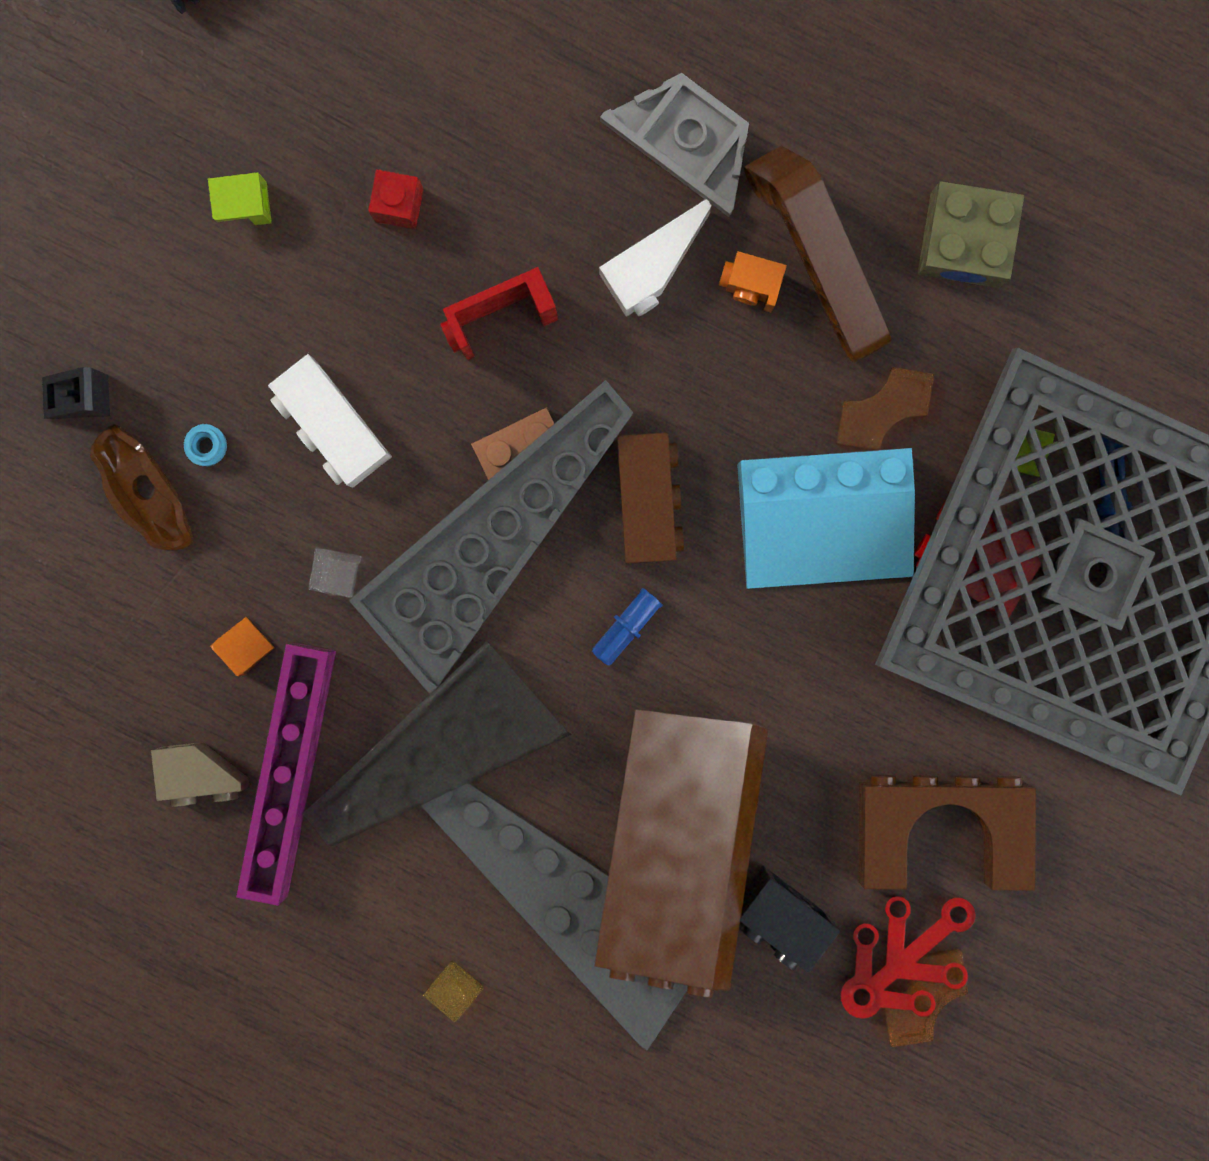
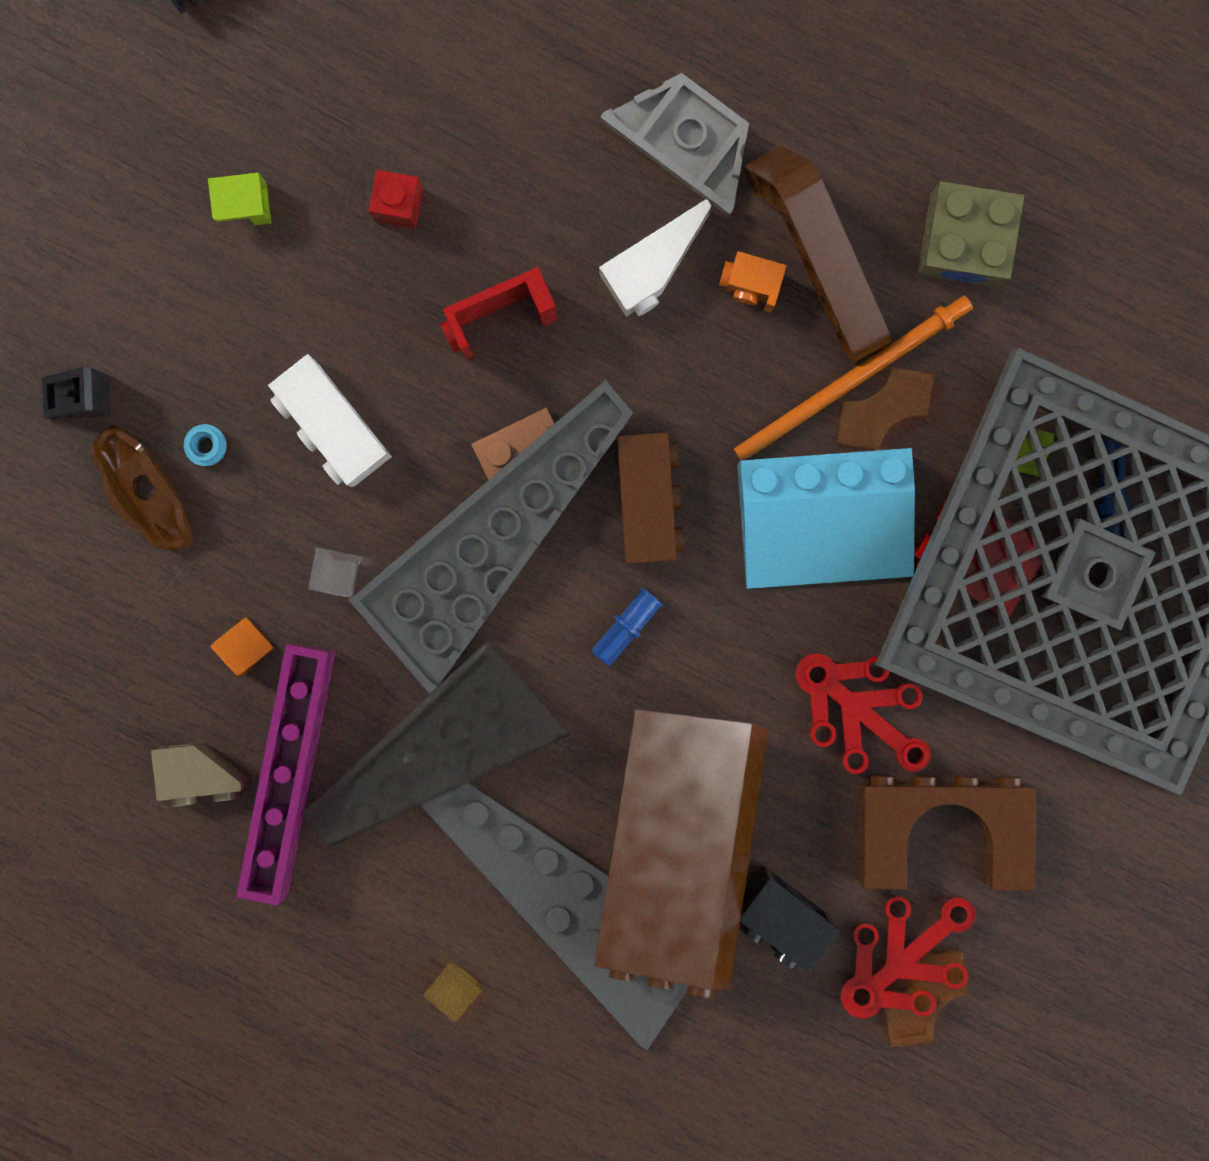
(857, 708): none -> red plant
(942, 319): none -> orange bar

